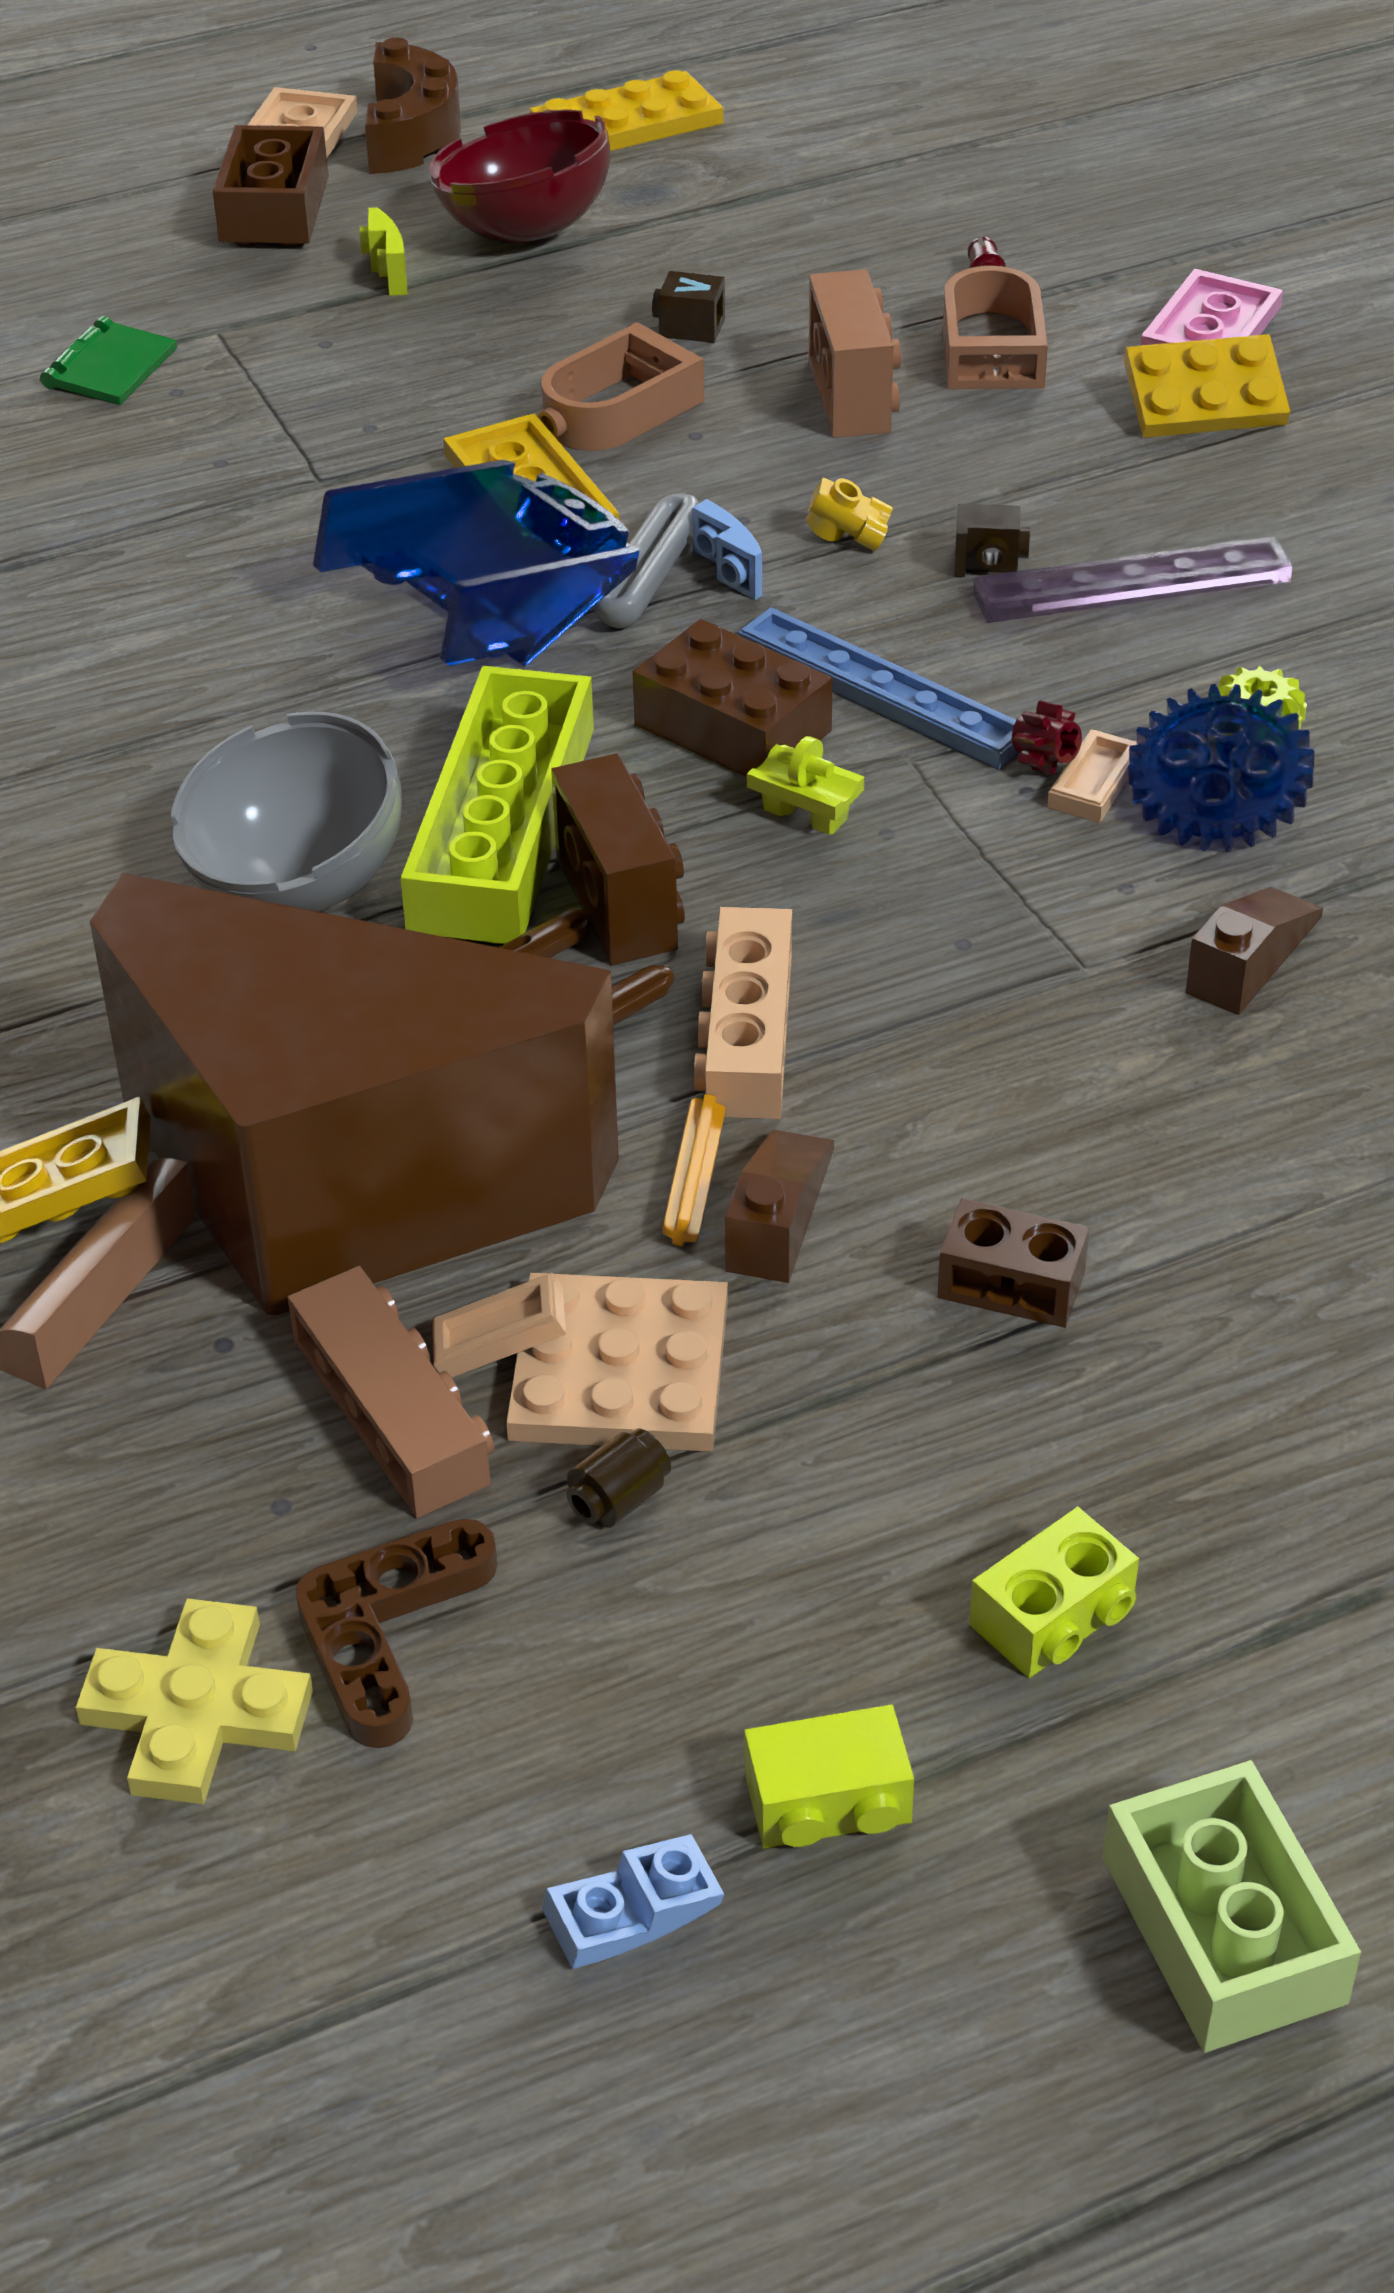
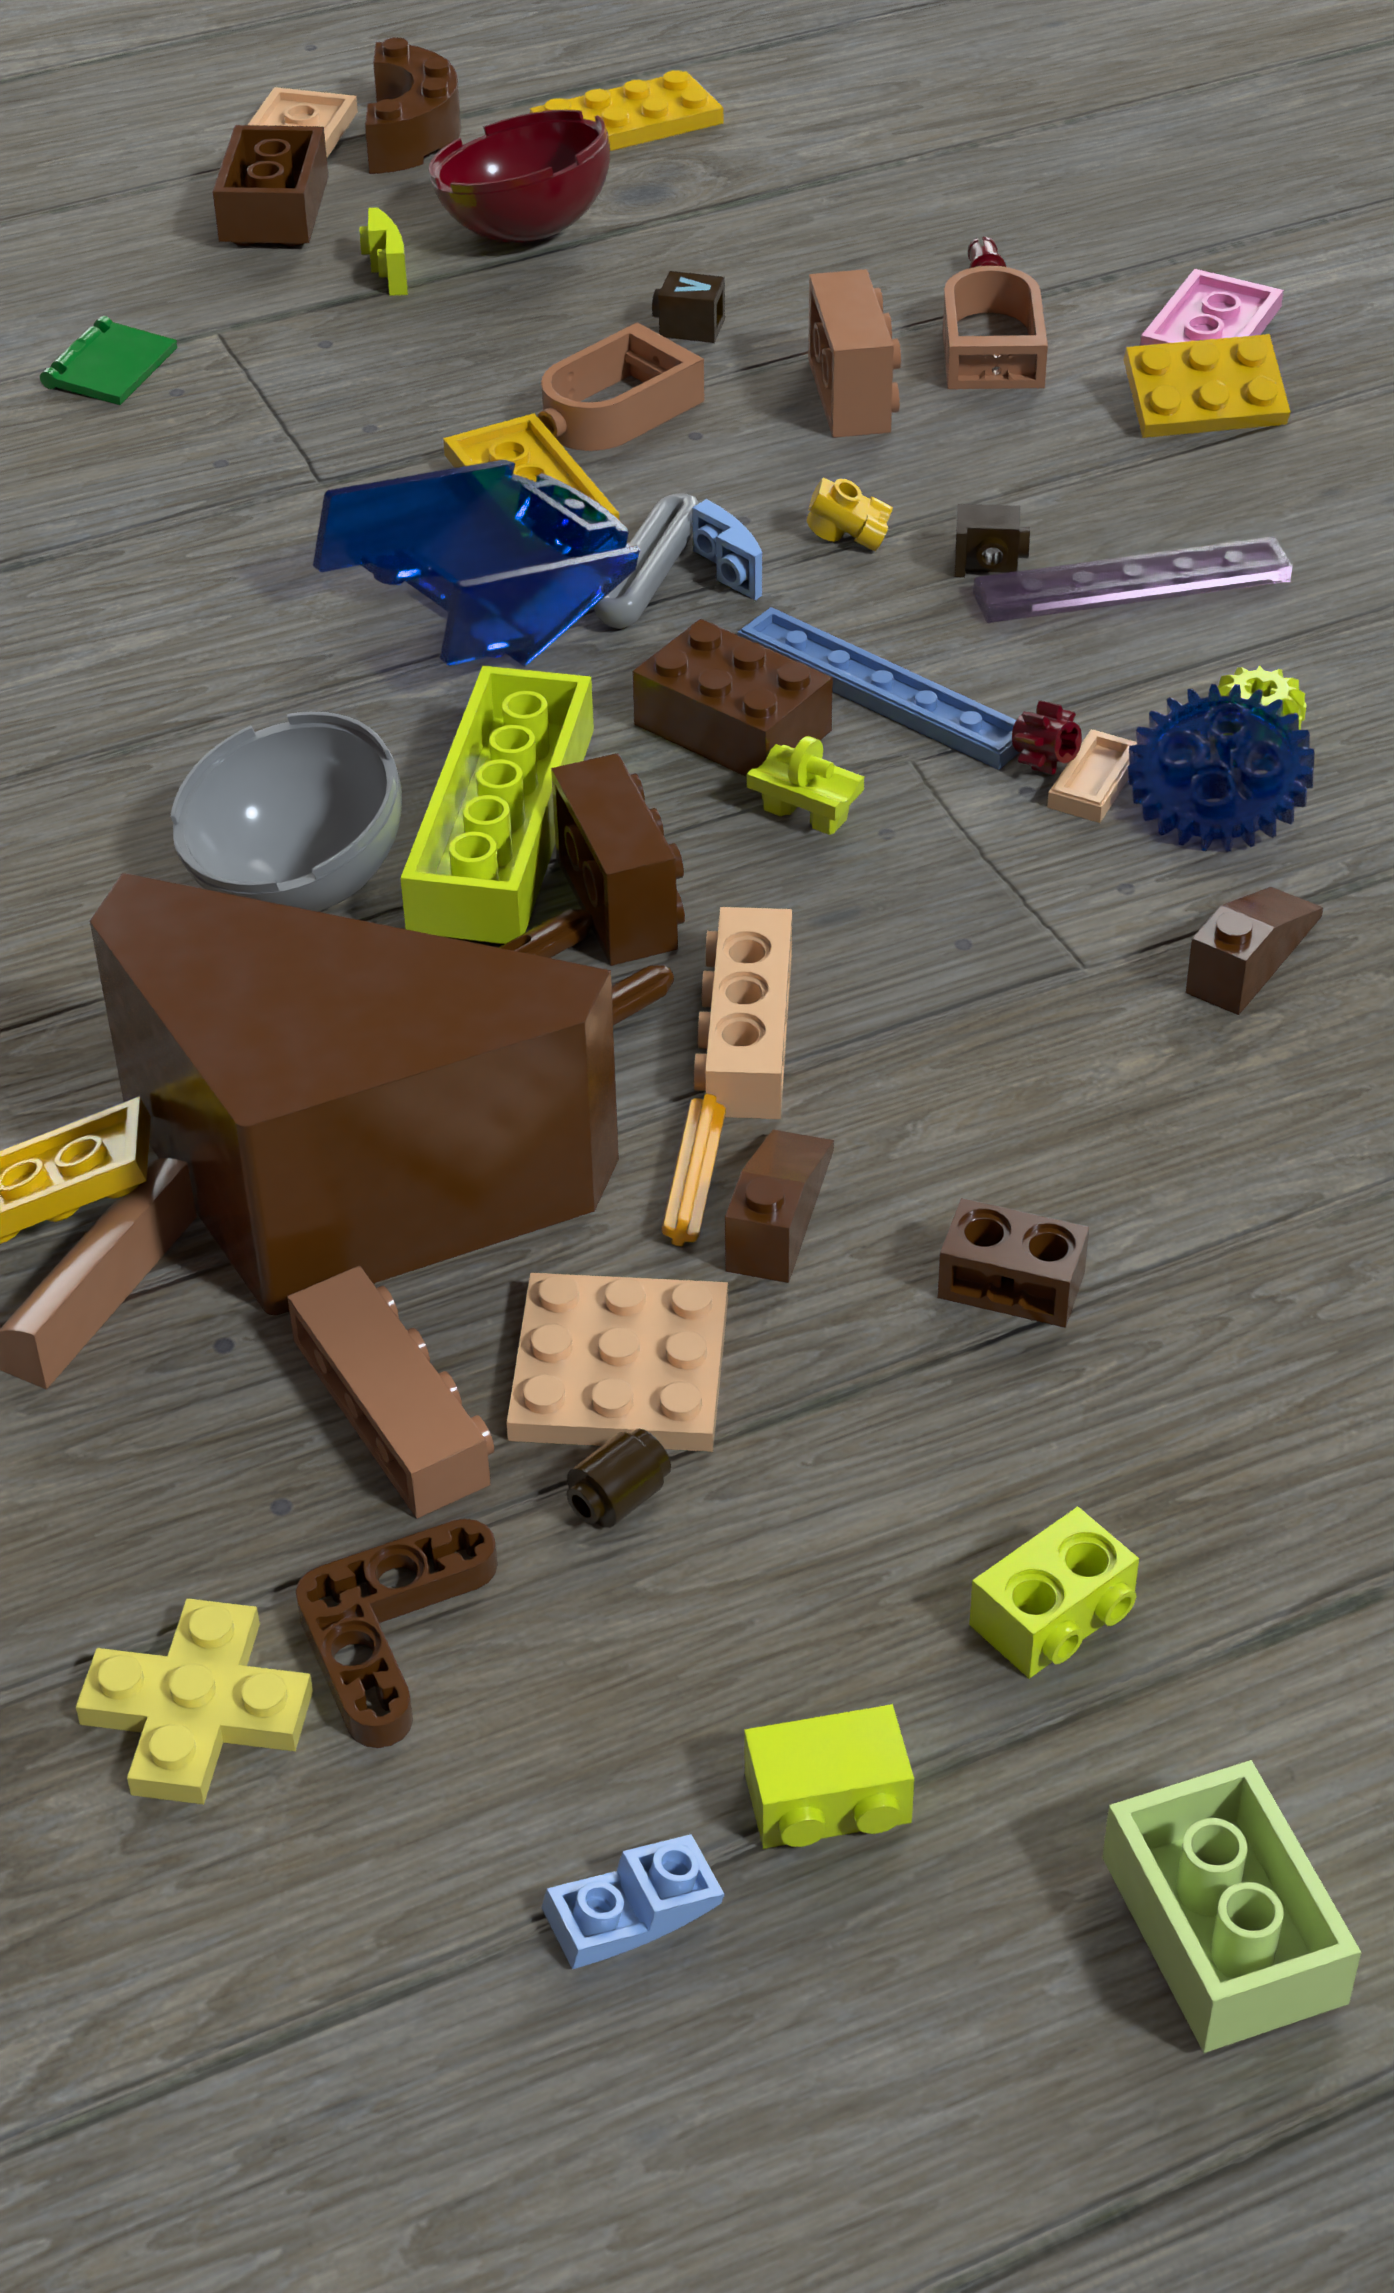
(499, 1326): light nougat tile -> none

